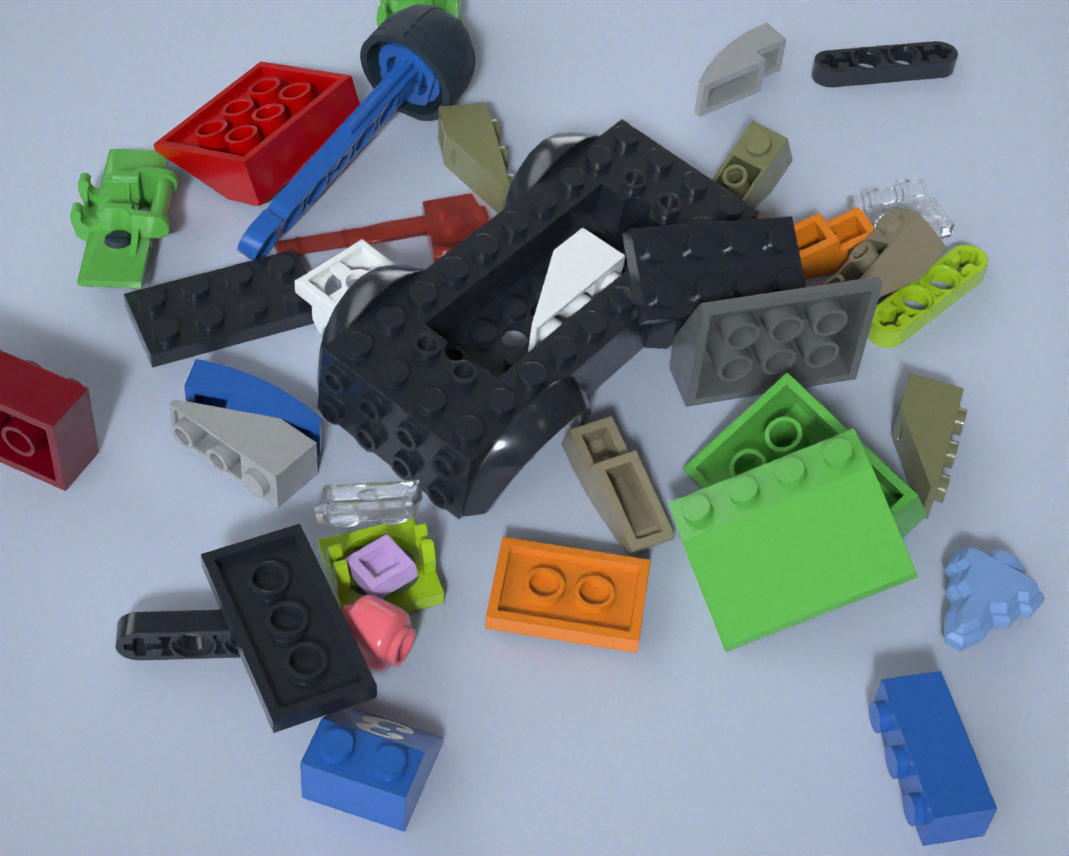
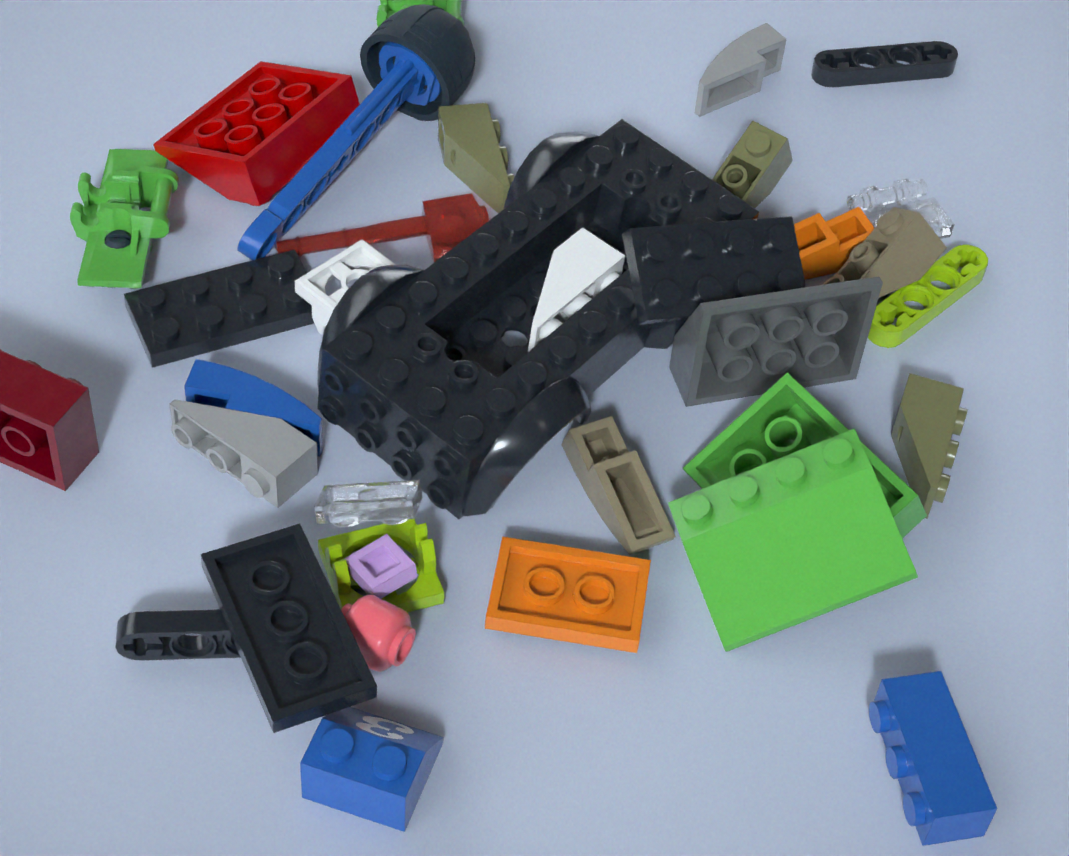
(986, 595): medium blue rock -> none

